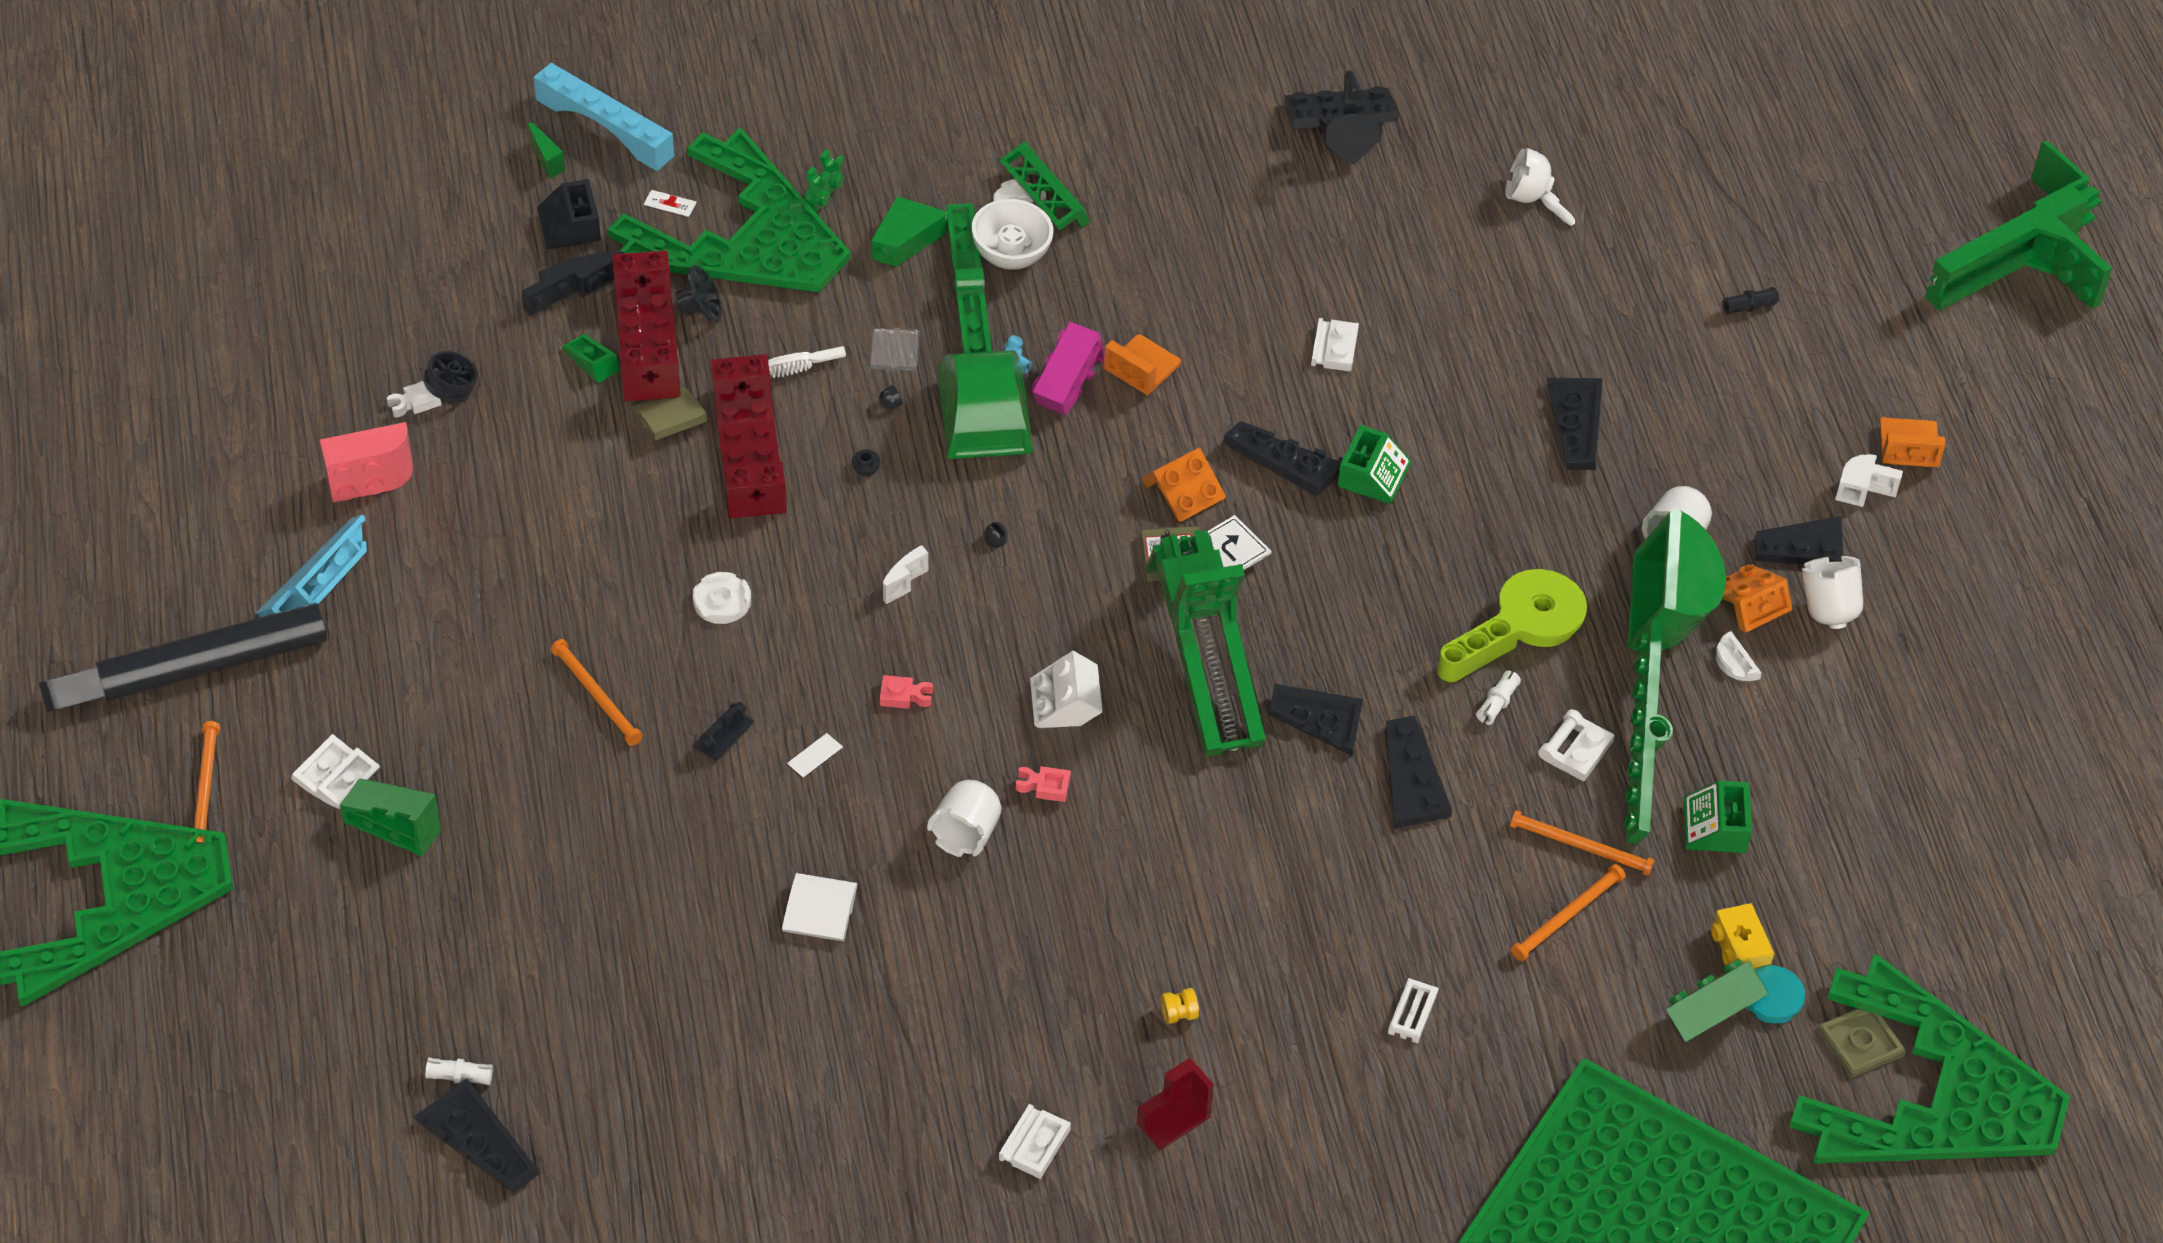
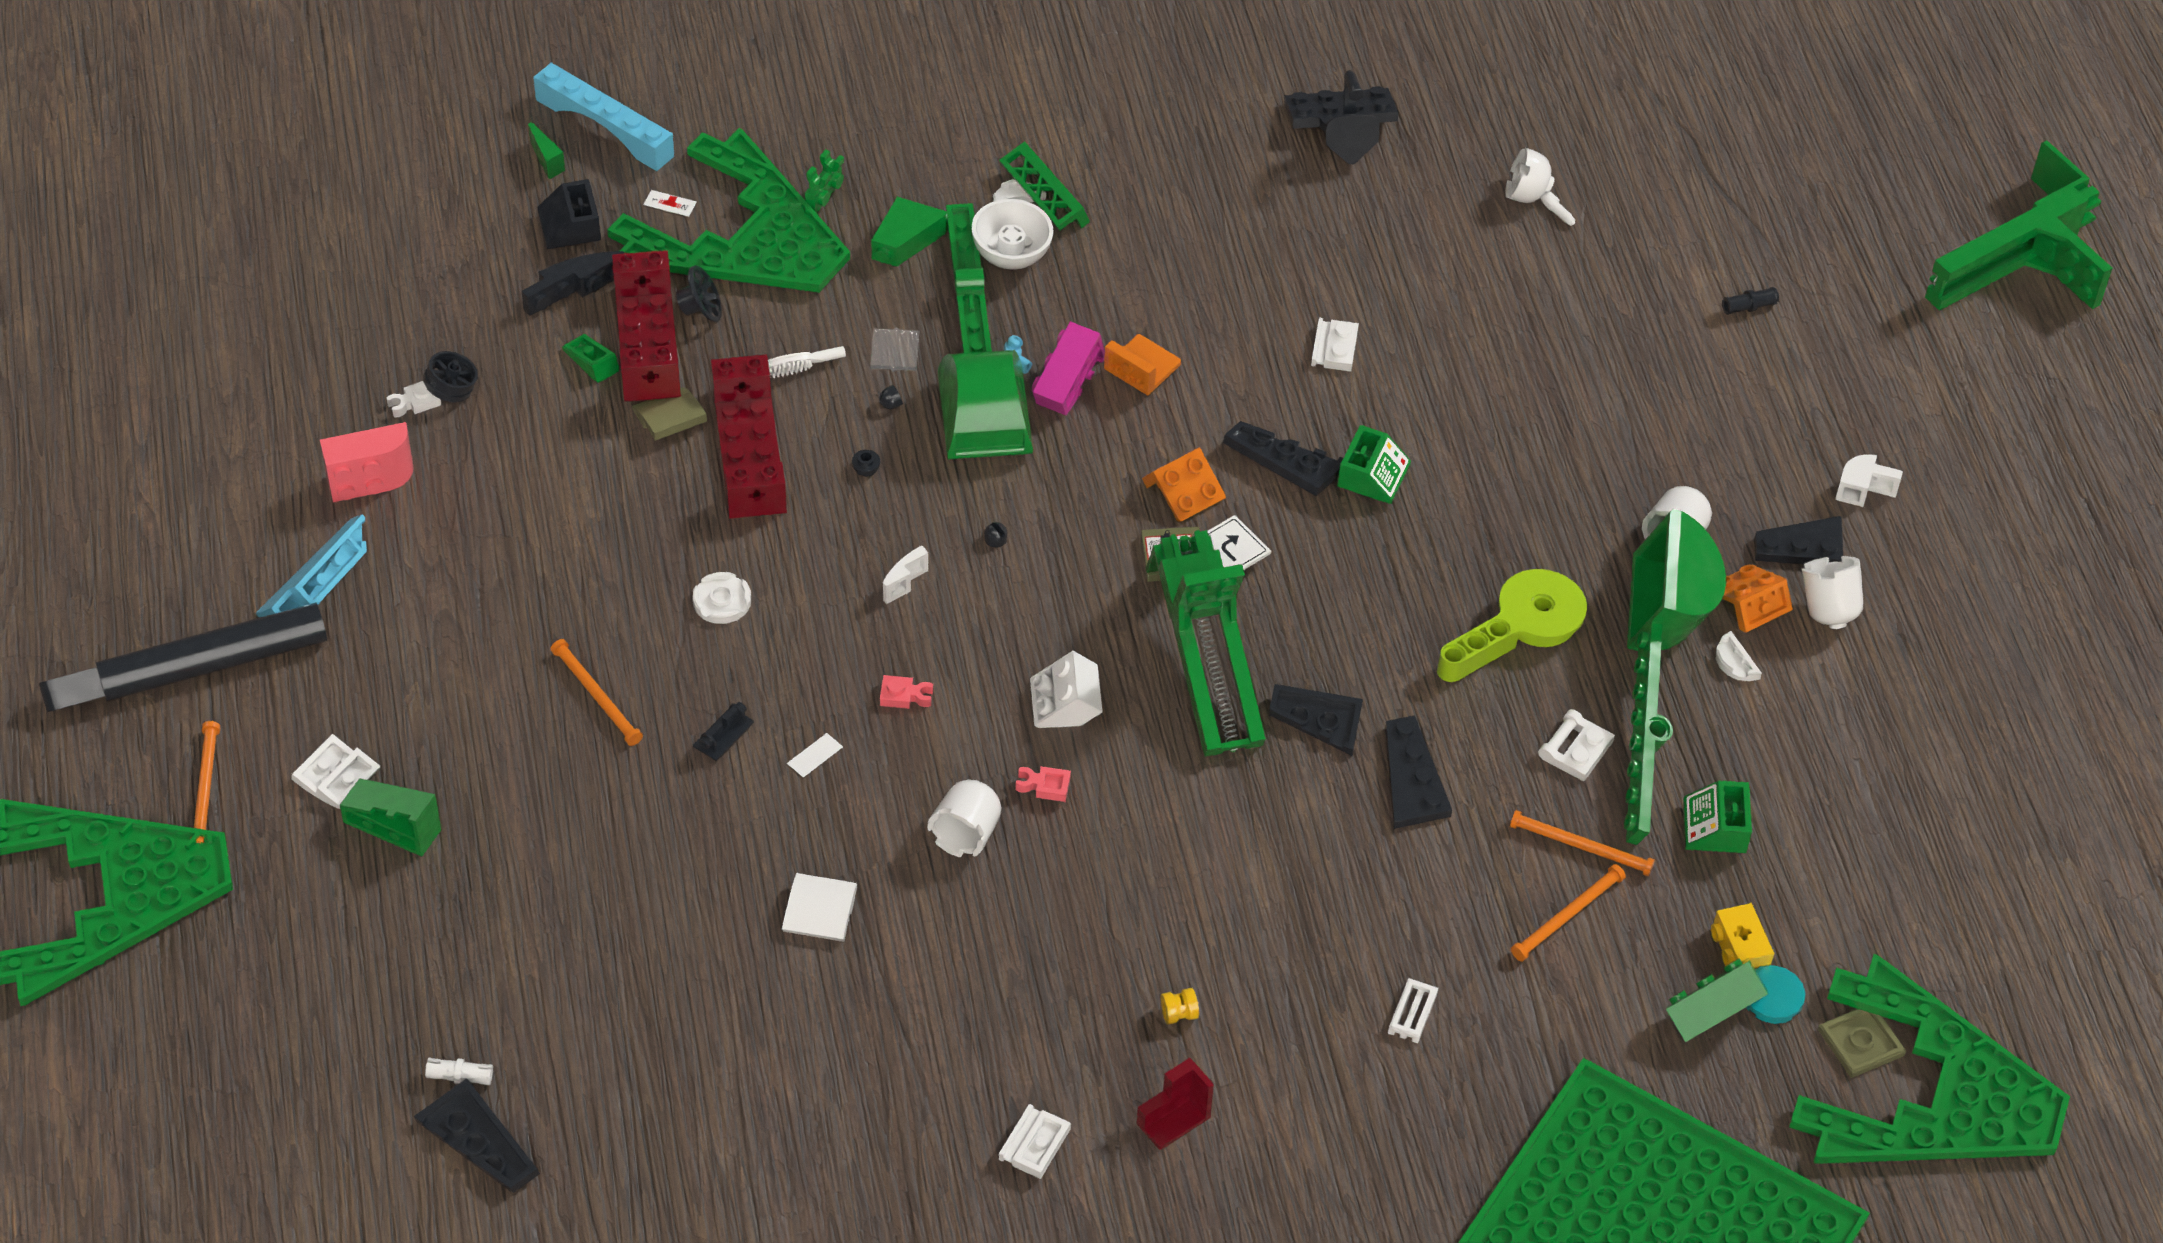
(1498, 697): white pin -> none
(1577, 416): black wing -> none
(1910, 442): orange bracket -> none

